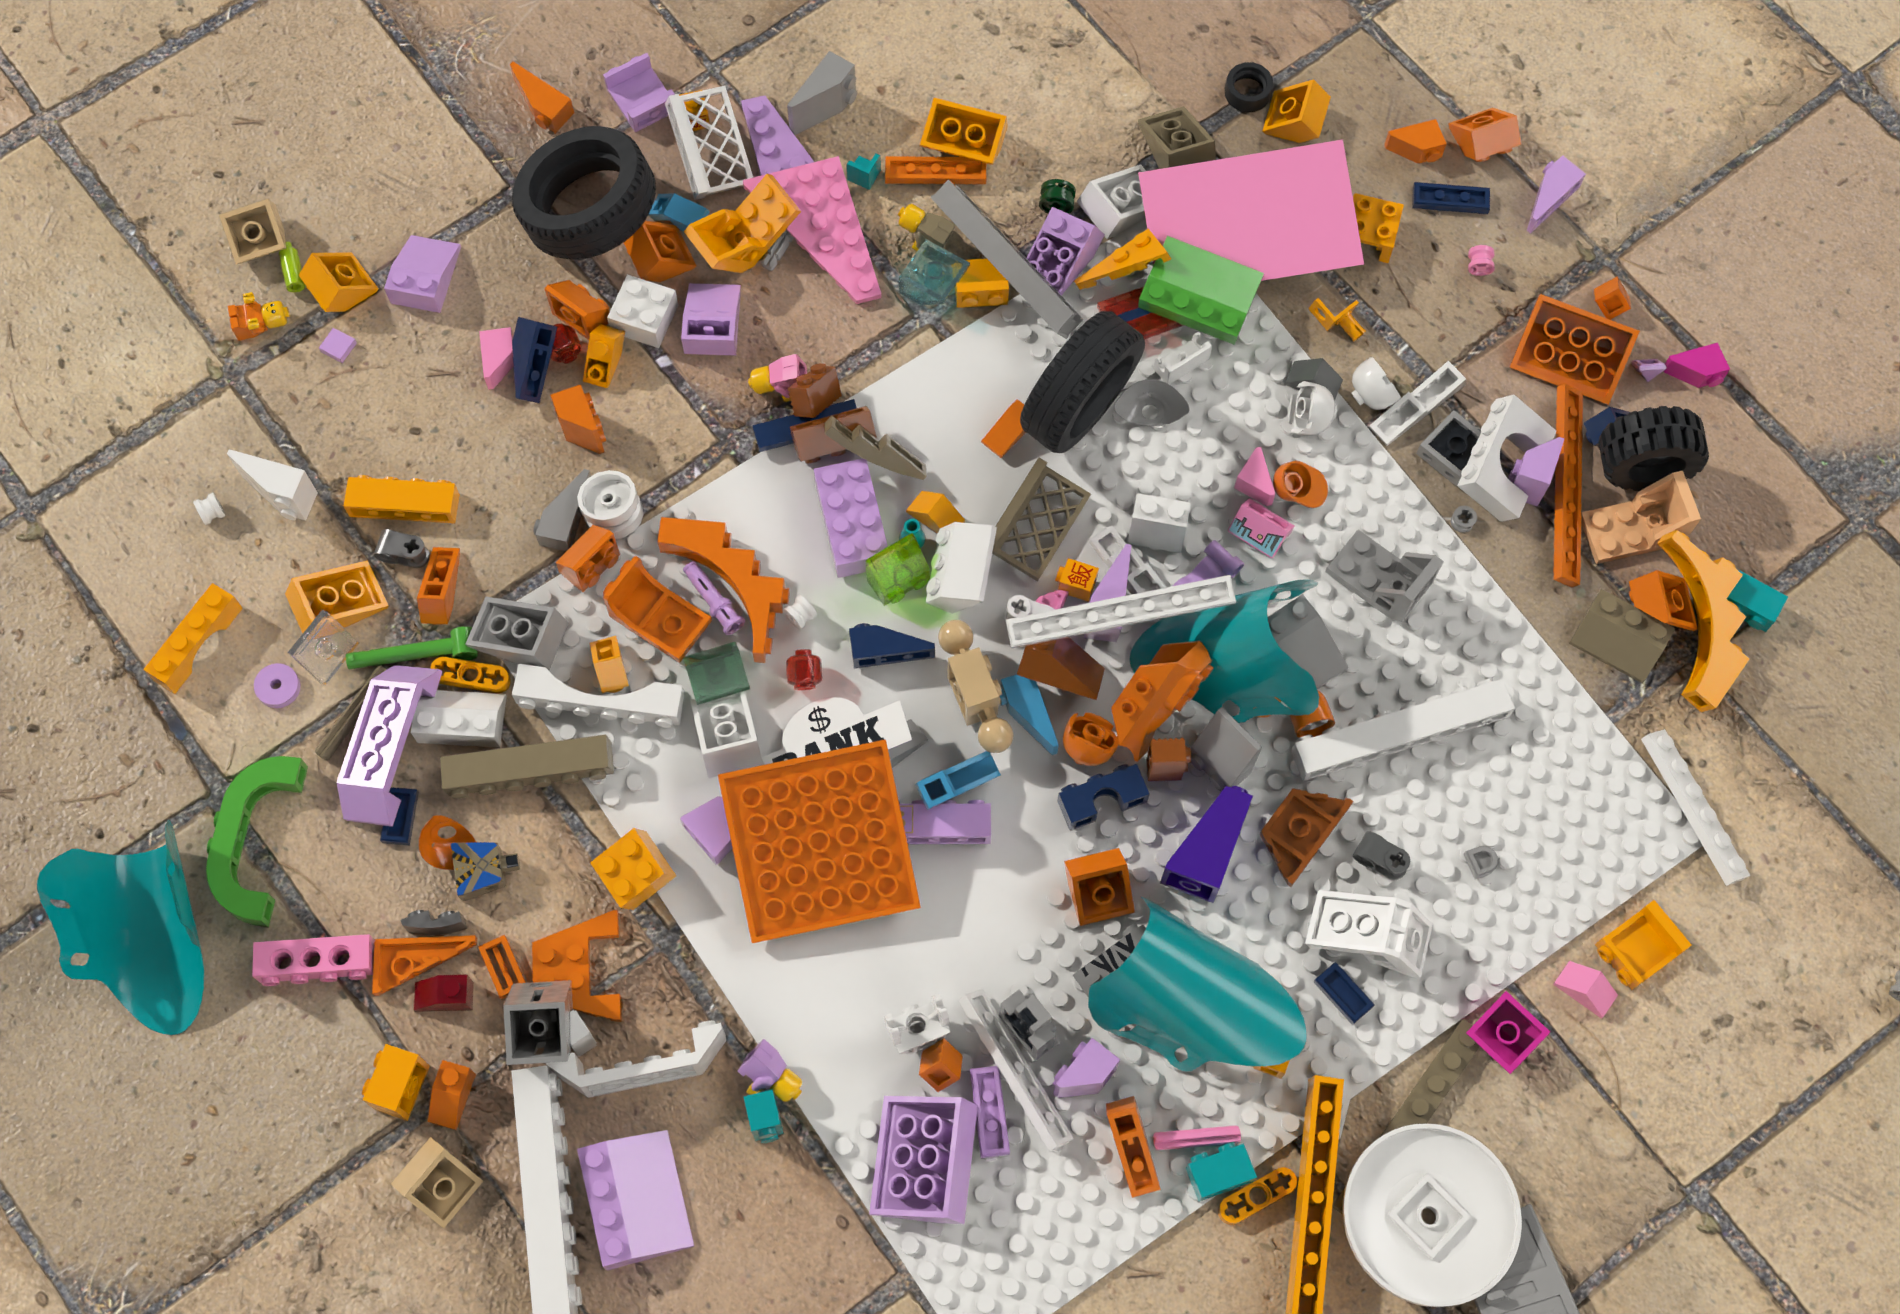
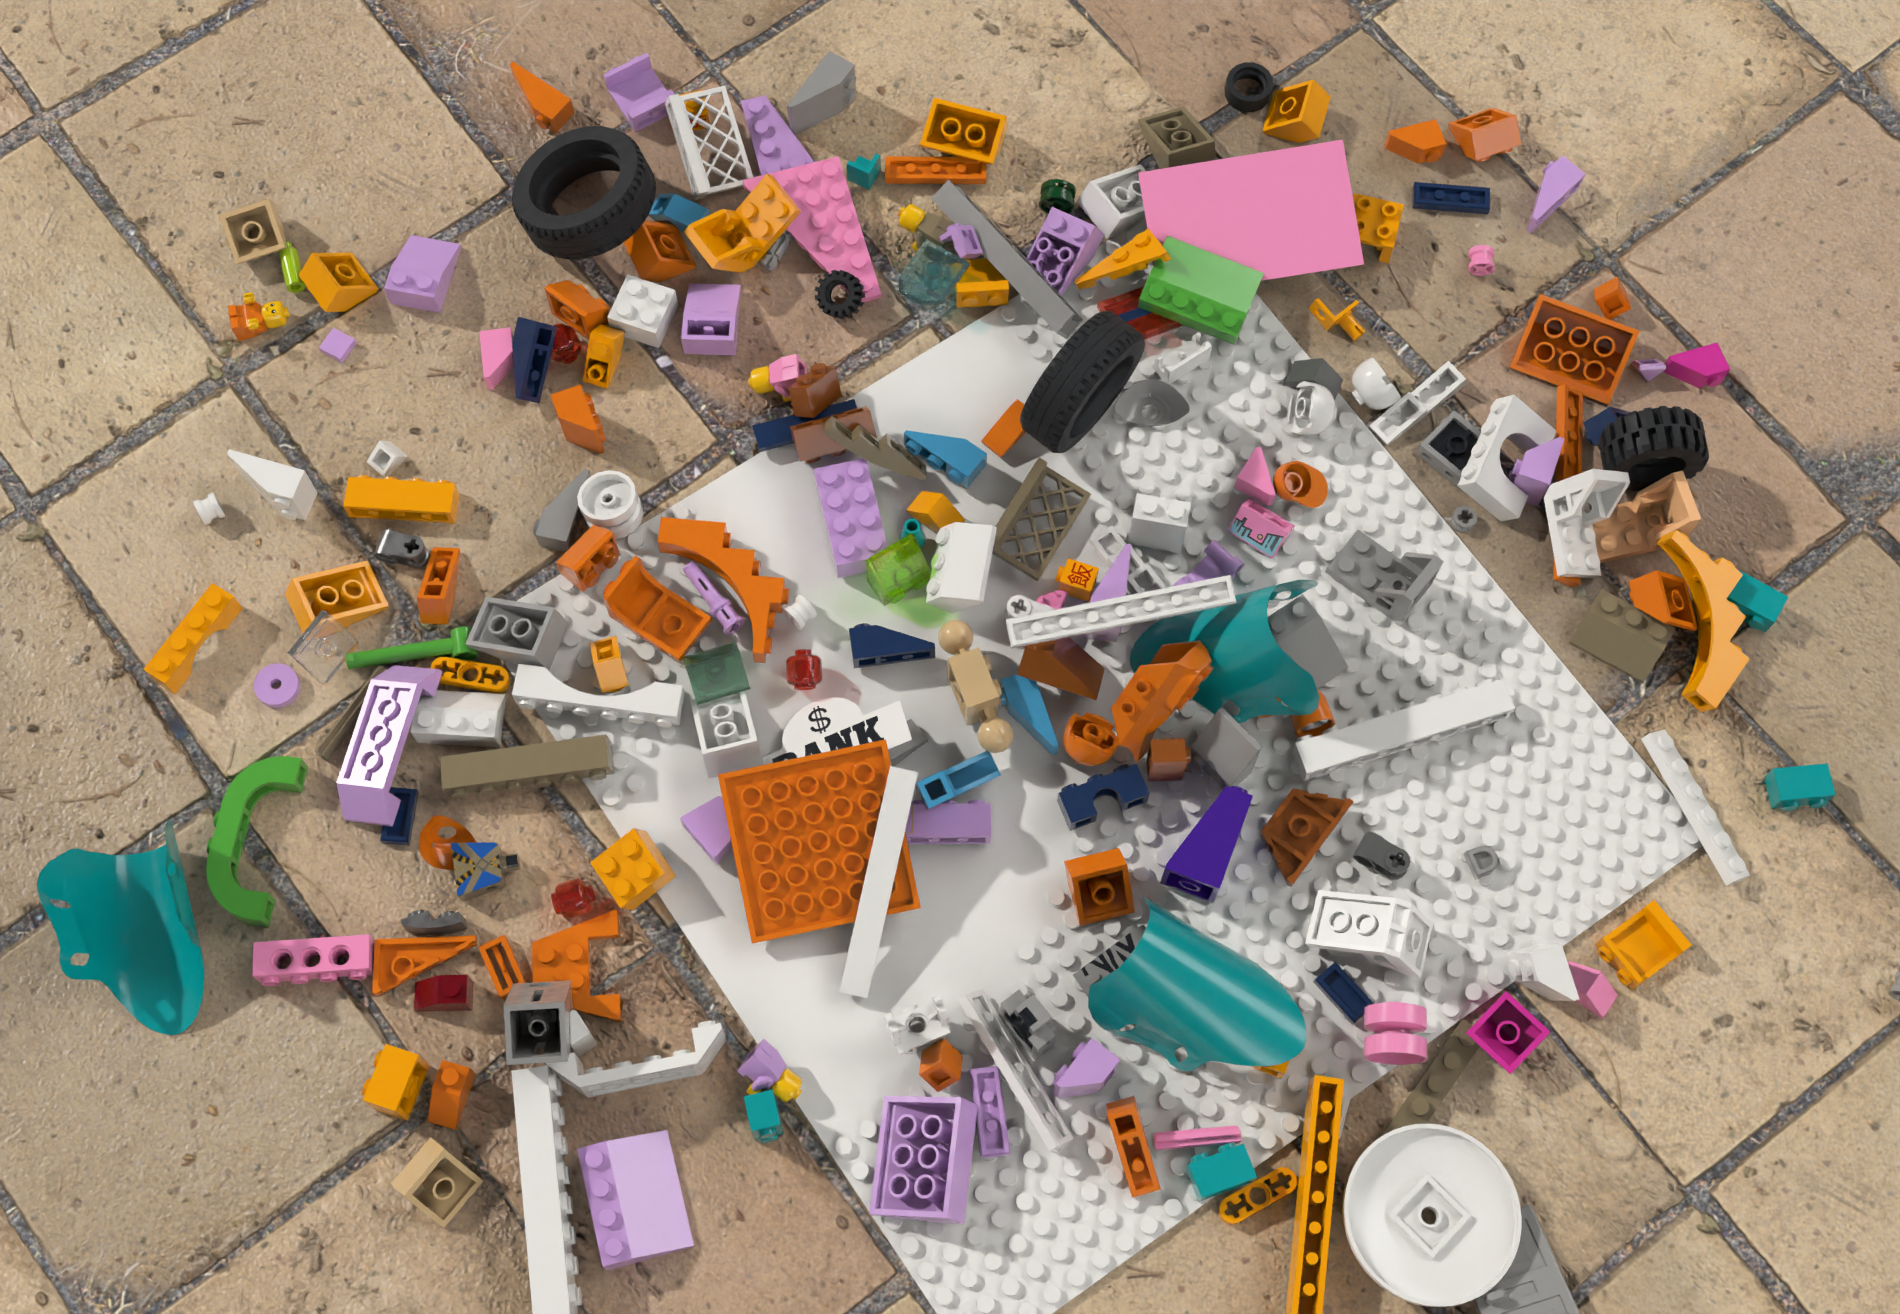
(386, 458): none -> white slope
(573, 898): none -> clear red head
(825, 289): none -> black tyre
(878, 882): none -> white tile
(950, 454): none -> dark azure slope
(964, 240): none -> lavender bracket
(1396, 1025): none -> bright pink wheel
(1544, 971): none -> white slope
(1572, 520): none -> white bracket
(1799, 786): none -> teal brick

